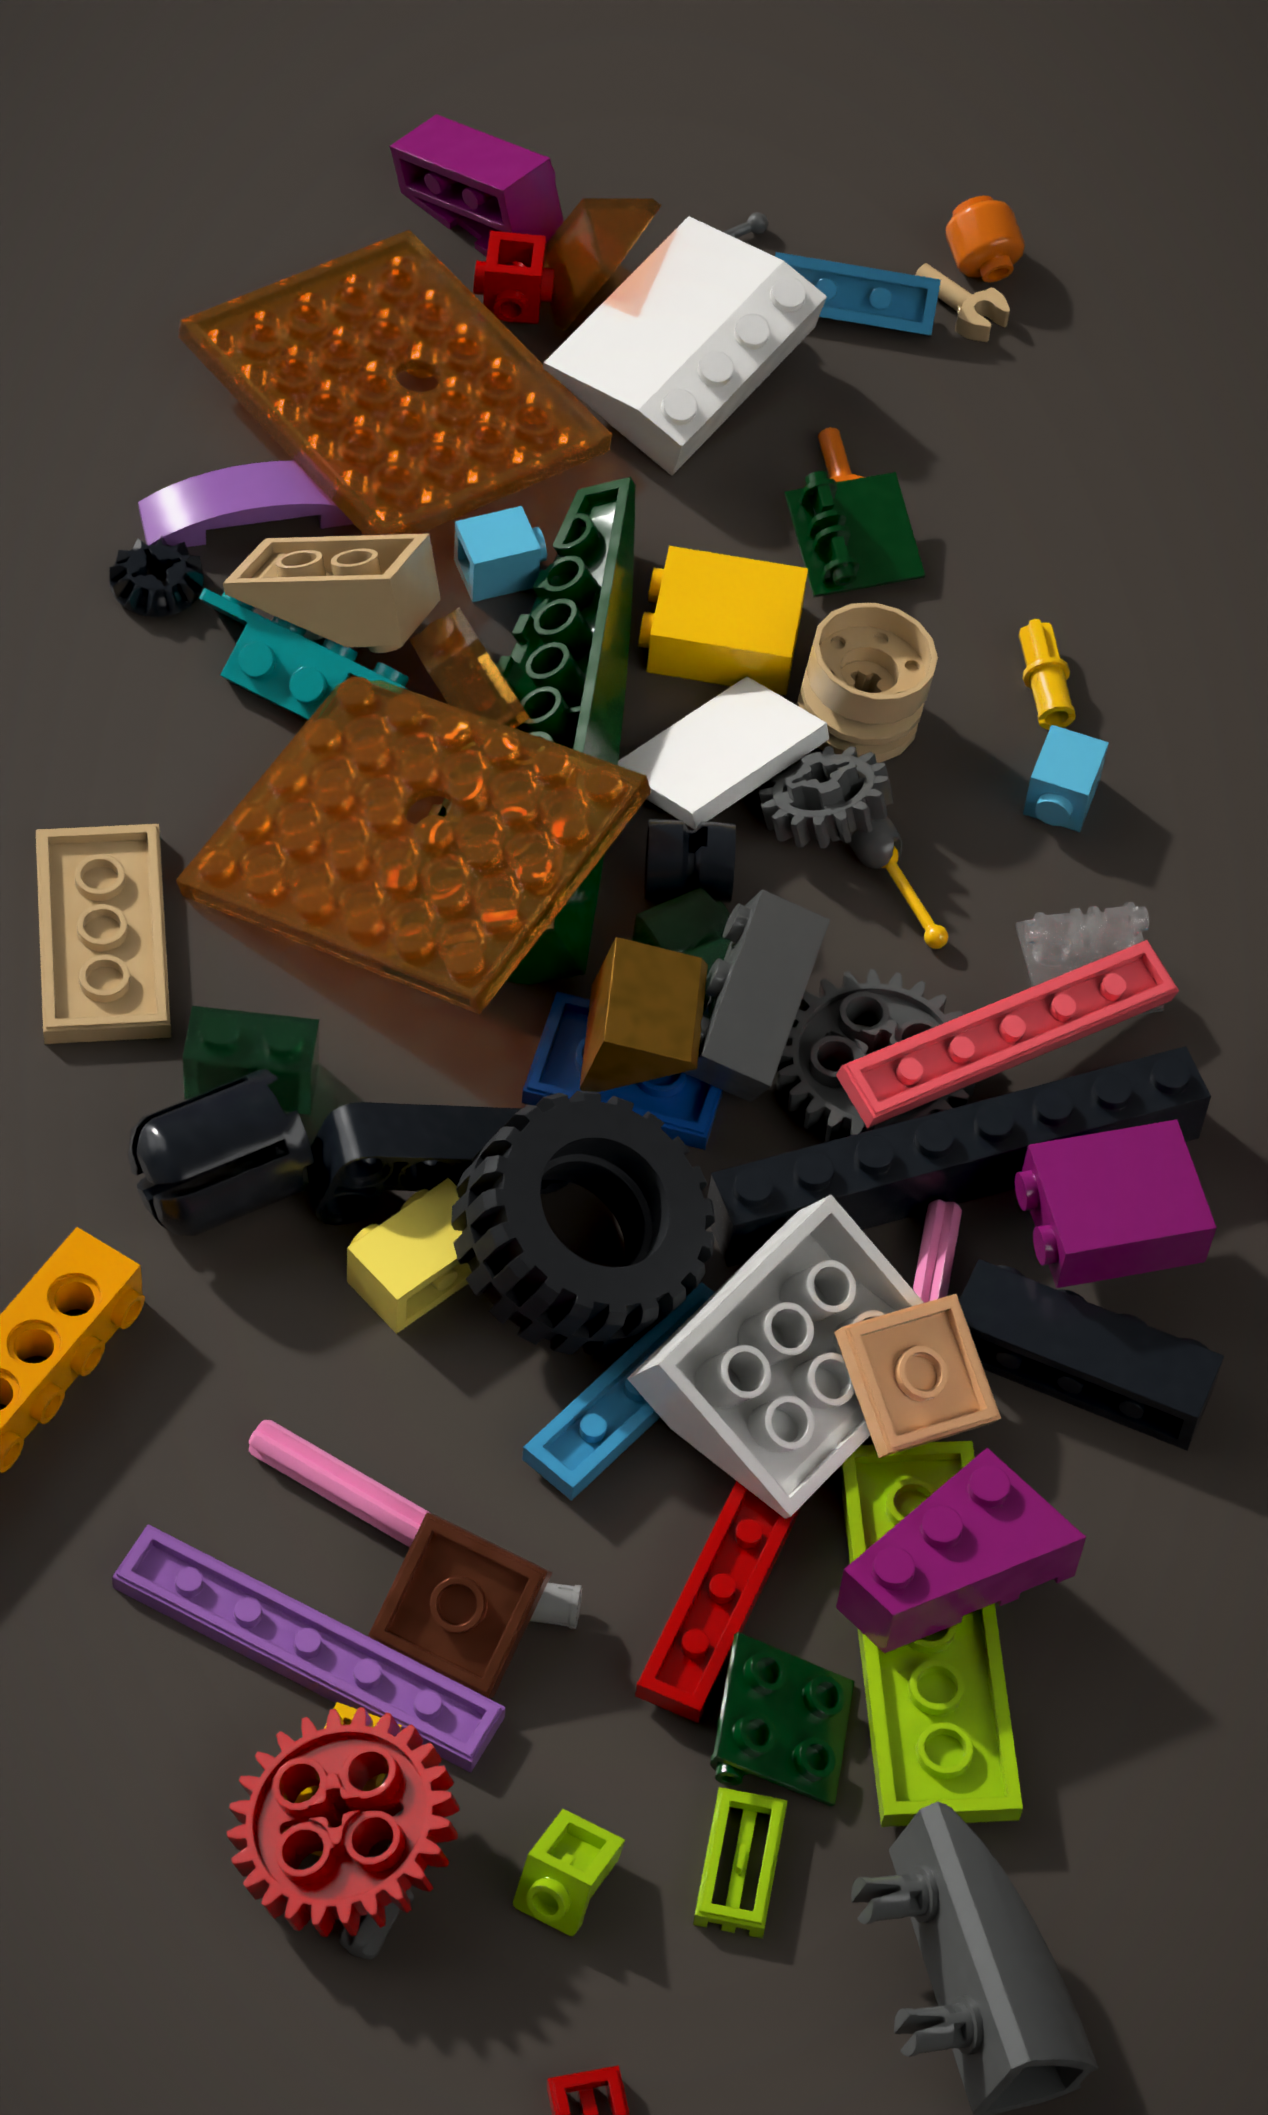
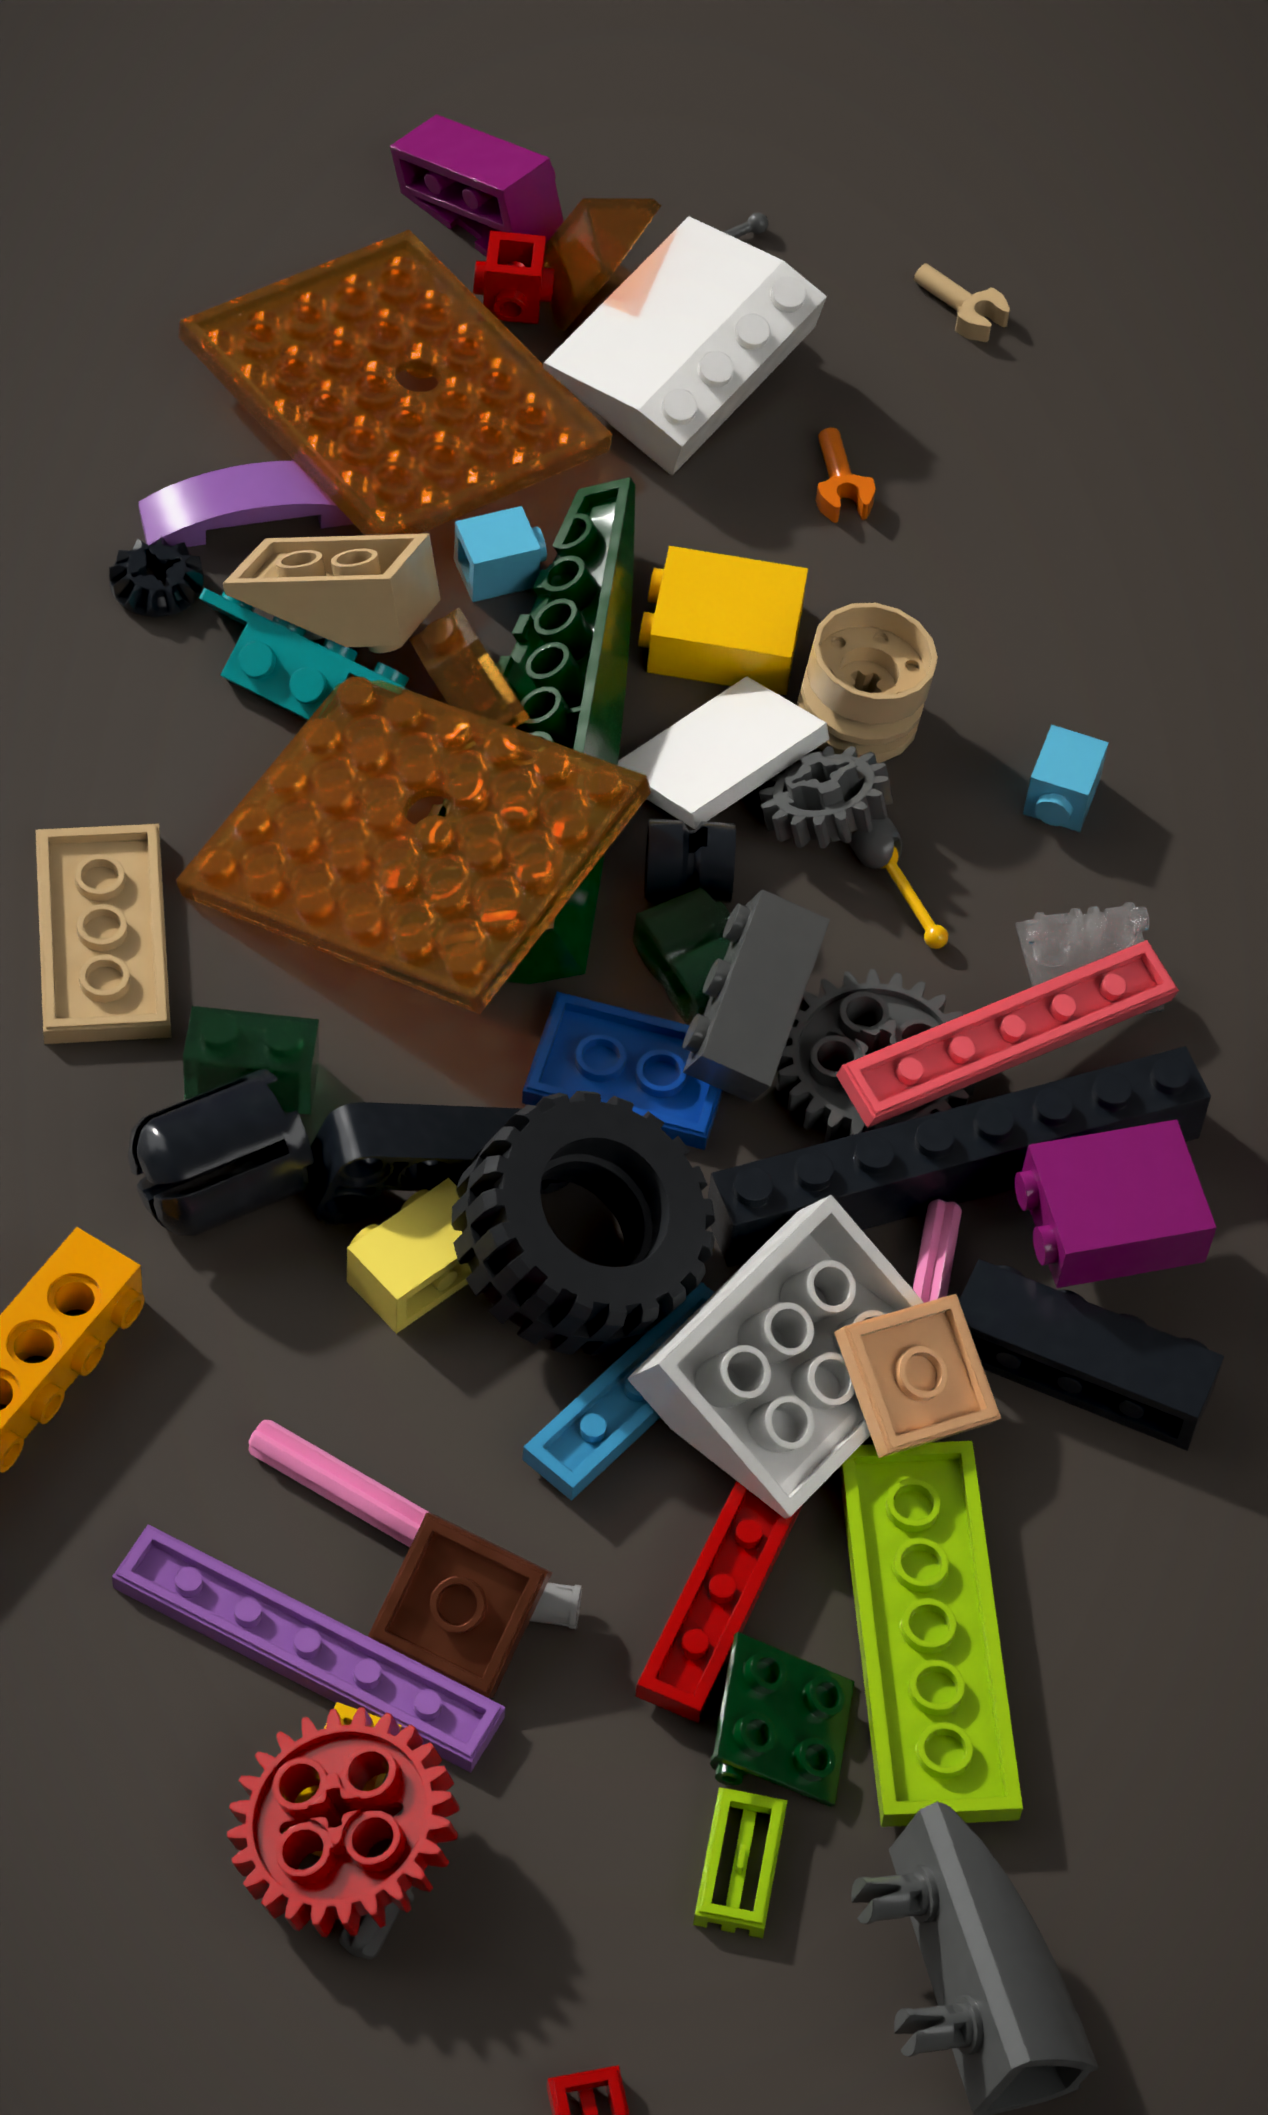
(566, 1871): lime bracket -> none
(643, 1016): pearl gold slope -> none
(853, 533): dark green hinge -> none
(871, 294): dark azure plate -> none
(956, 1553): magenta wedge -> none
(985, 238): orange head -> none
(1046, 675): yellow axle -> none

